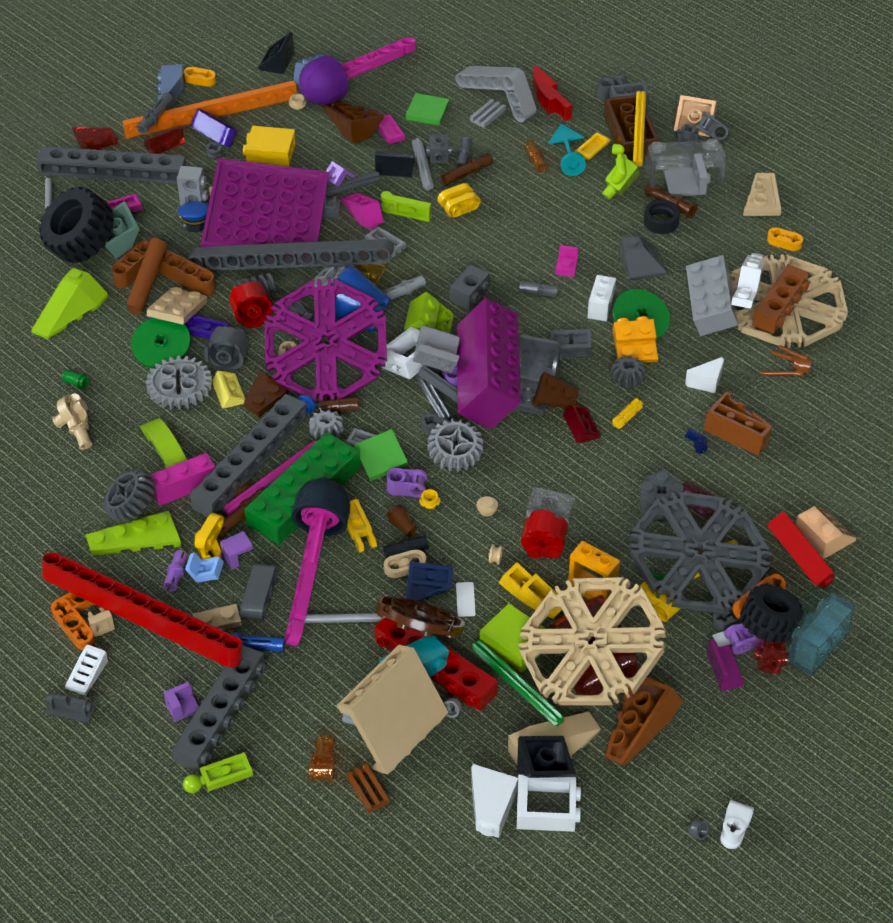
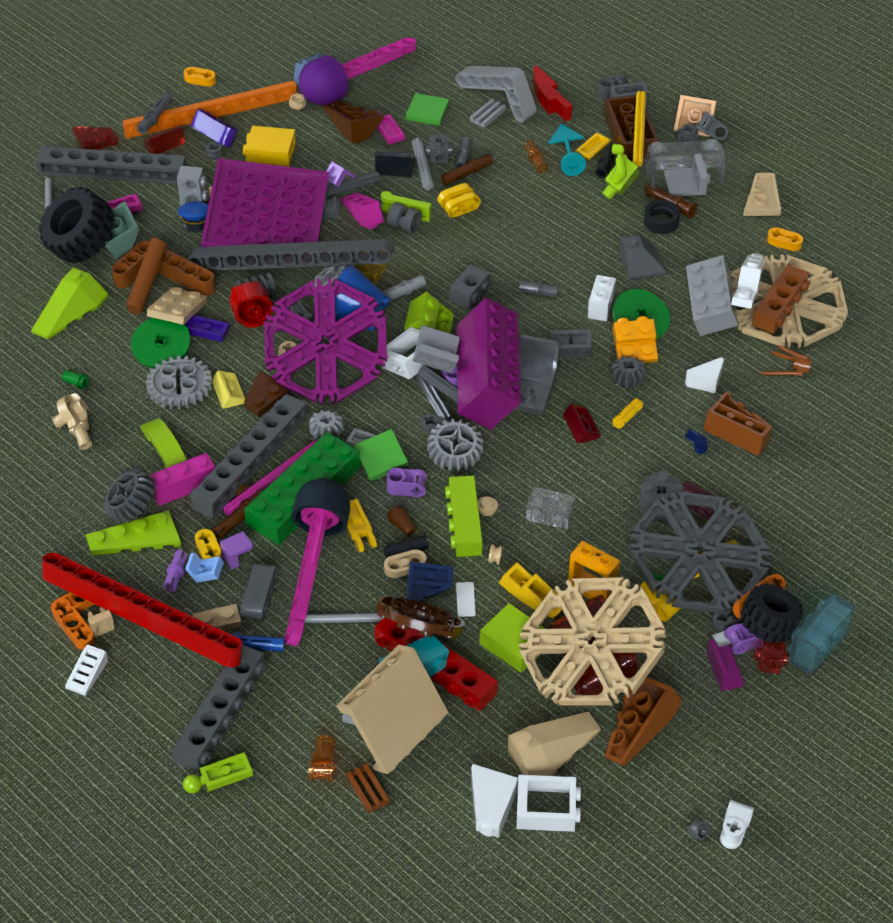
(70, 707): dark grey hinge -> none
(171, 81): sand blue slope -> none
(181, 701): medium lavender panel -> none
(209, 532): yellow beam -> none
(227, 348): dark grey brick -> none
(278, 55): black slope -> none
(310, 403): blue plate -> none
(340, 405): reddish brown axle -> none
(386, 235): light grey tile -> none
(405, 218): none -> dark grey wheel
(429, 499): yellow plate -> none
(449, 705): light grey hinge -> none
(465, 516): none -> lime brick
(518, 683): green axle -> none
(544, 534): red brick -> none
(544, 757): black slope -> none
(554, 392): reddish brown wing -> none
(567, 261): dark pink bracket -> none
(604, 163): none -> black pin
(801, 550): red slope -> none
(823, 531): light nougat slope -> none

